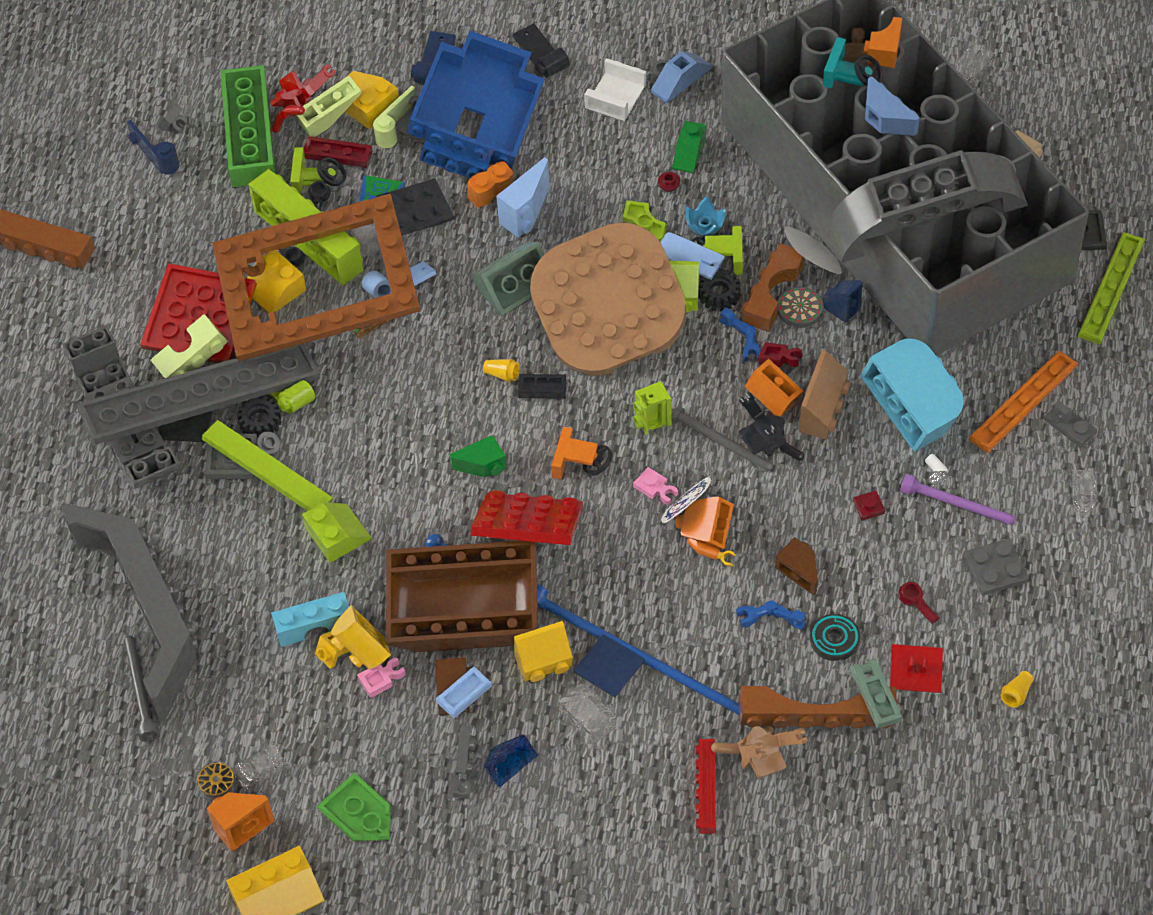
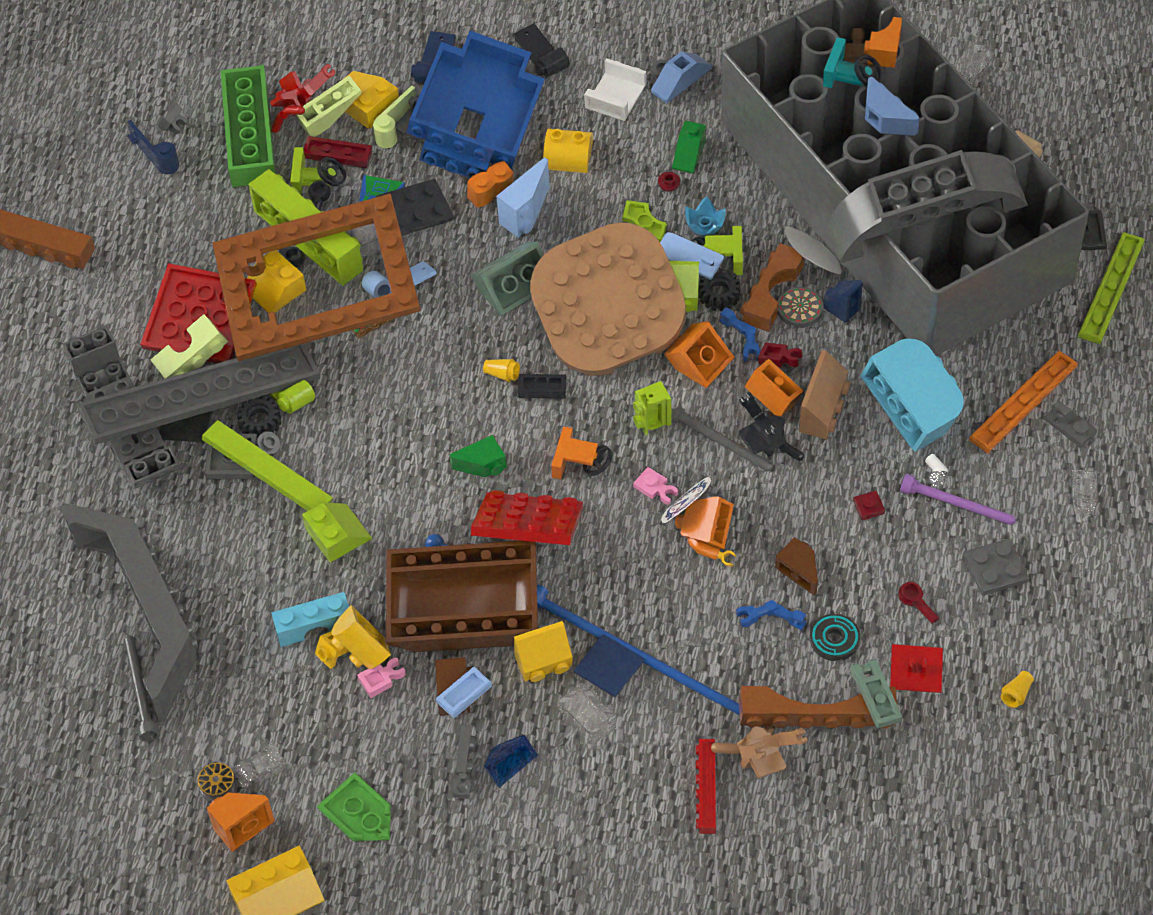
(568, 150): none -> yellow brick
(699, 353): none -> orange slope

